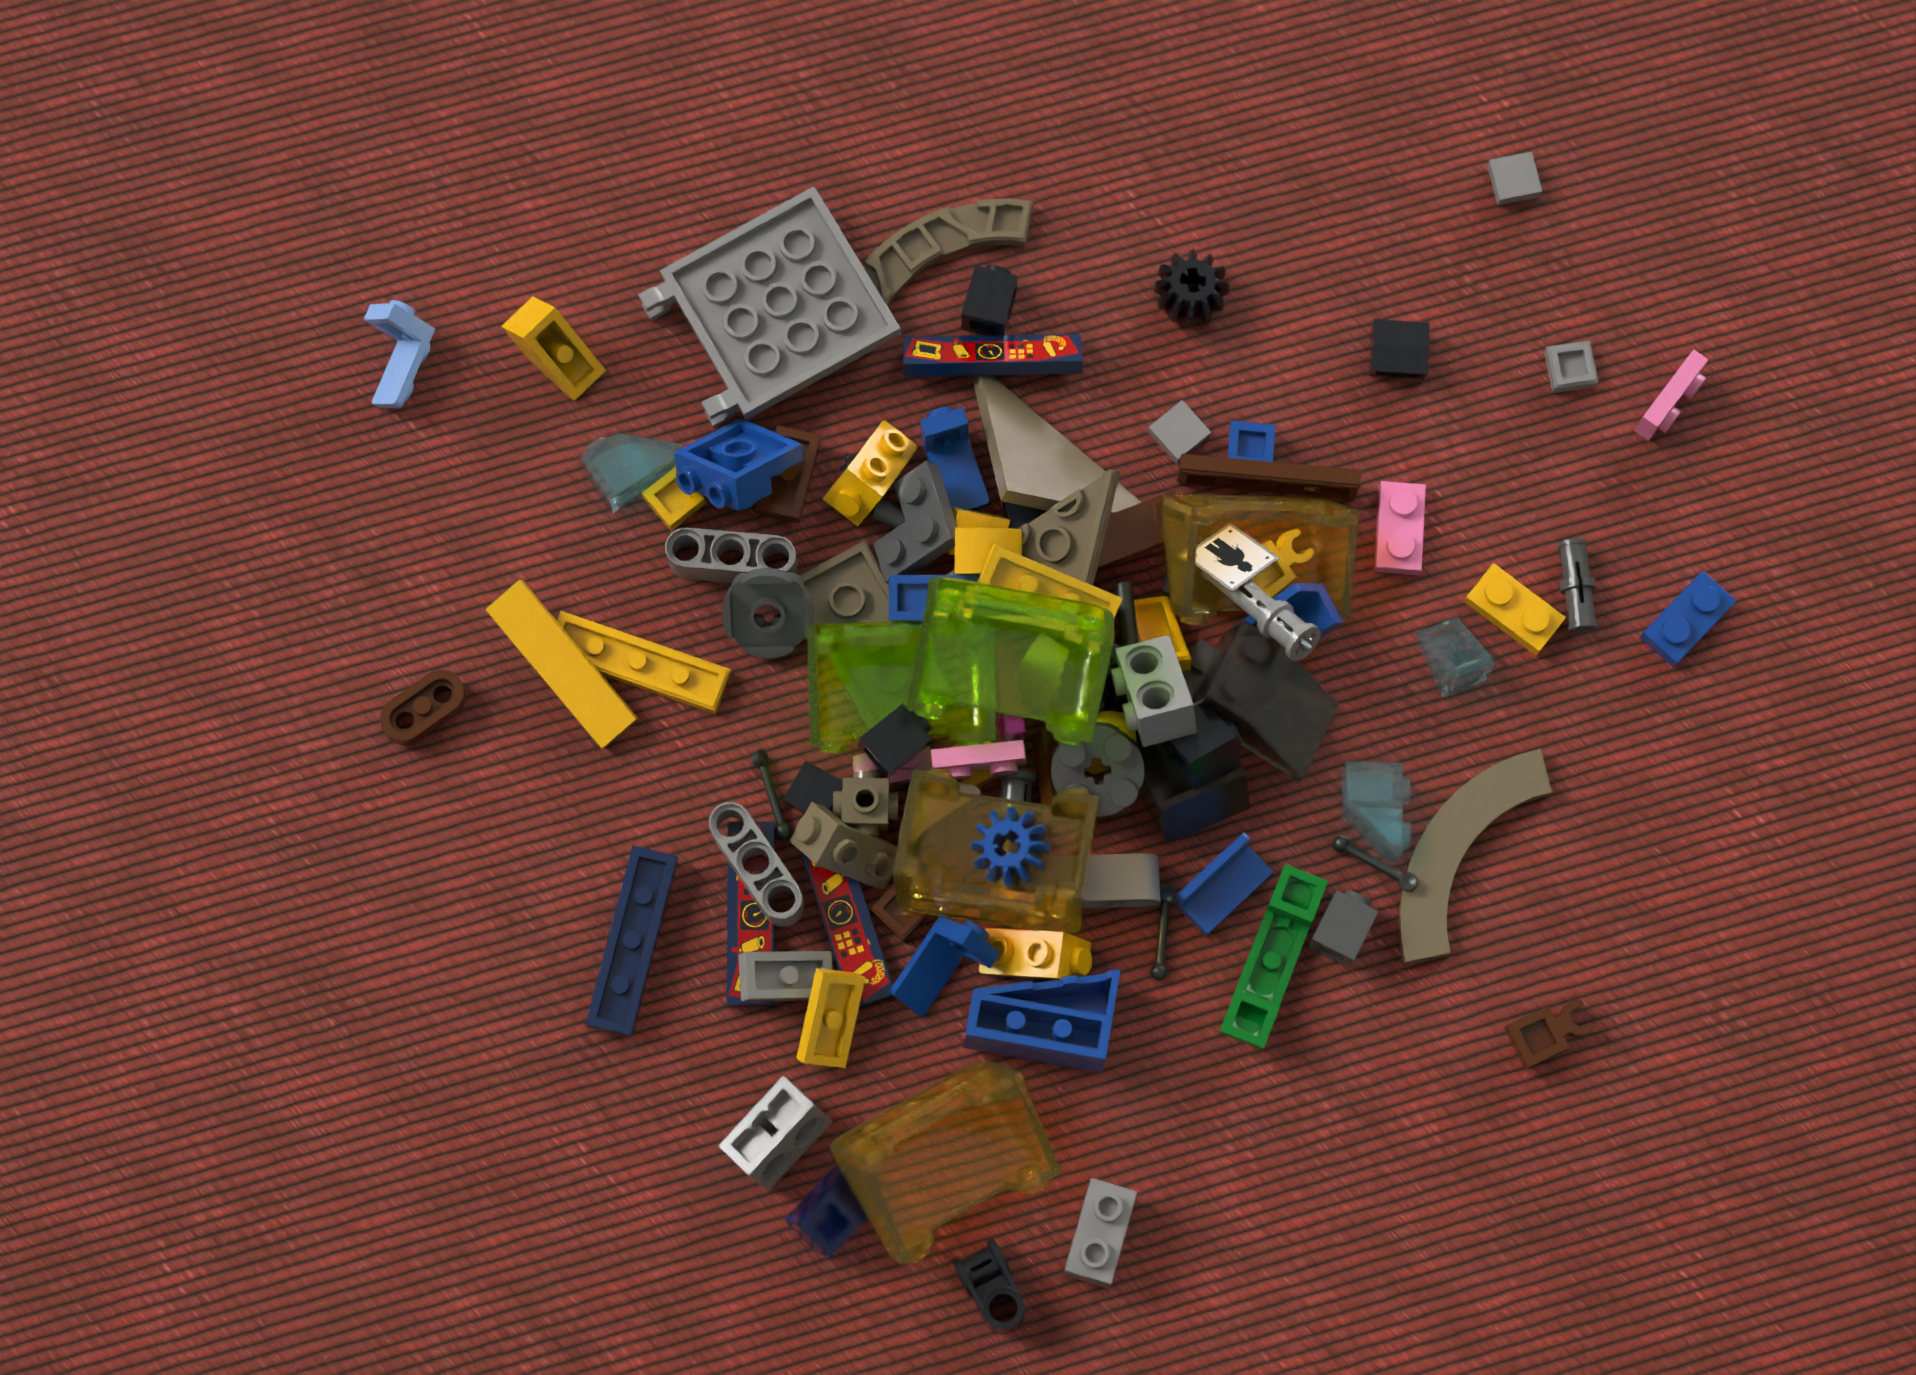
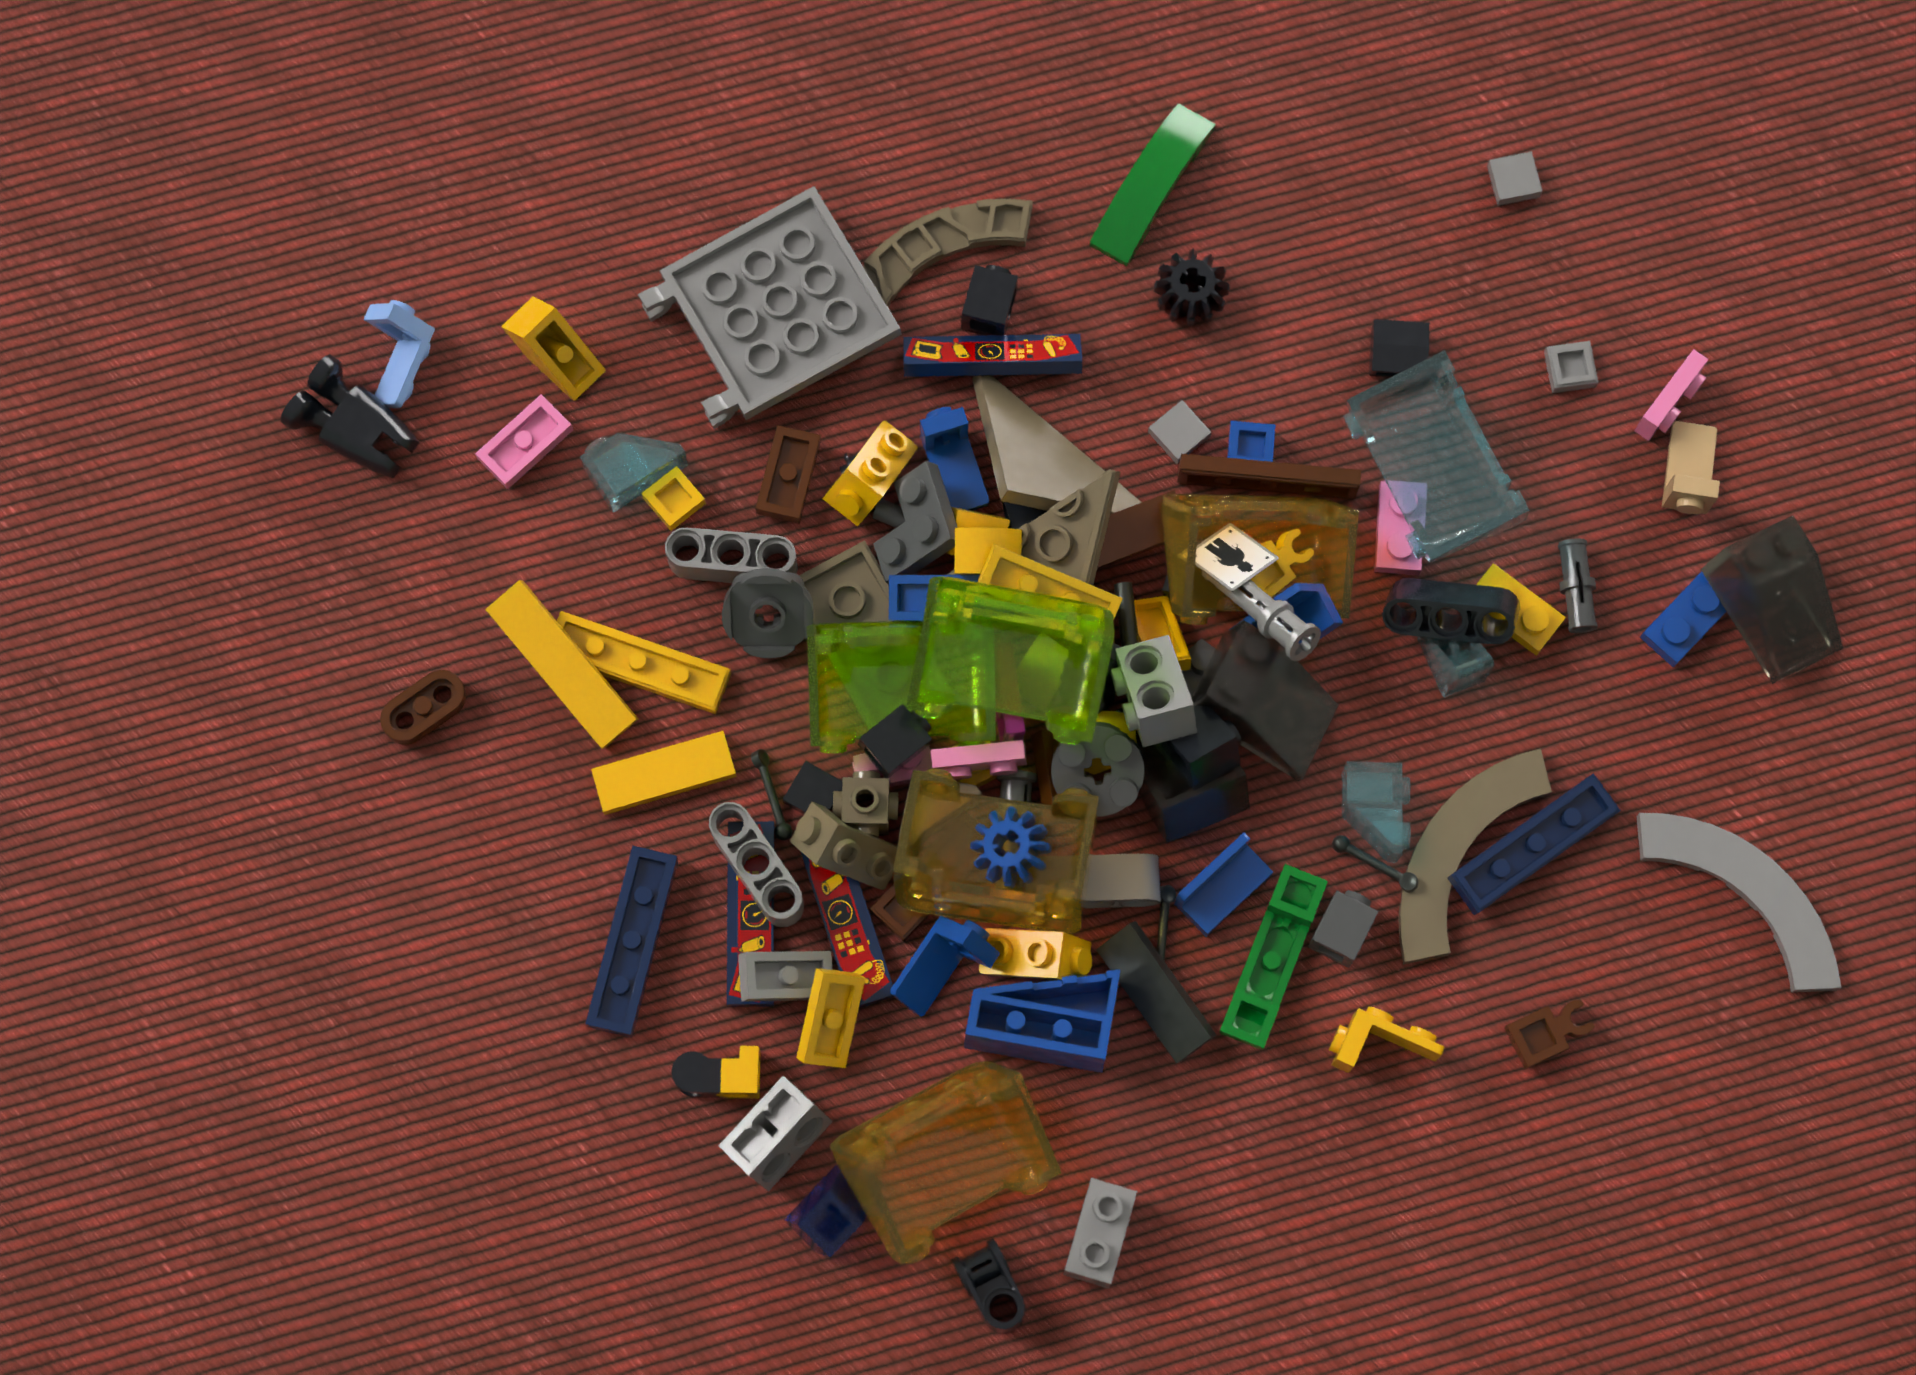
(354, 424): none -> black piece
(524, 441): none -> bright pink plate
(663, 772): none -> yellow tile
(719, 1077): none -> leg
(735, 464): blue plate -> none
(1150, 183): none -> green slope
(1156, 992): none -> pearl dark grey tile
(1349, 1041): none -> yellow bracket
(1432, 621): none -> black beam
(1435, 459): none -> clear light blue windscreen
(1533, 844): none -> dark blue tile
(1690, 469): none -> tan bracket
(1755, 879): none -> light grey tile
(1777, 598): none -> clear smoke slope

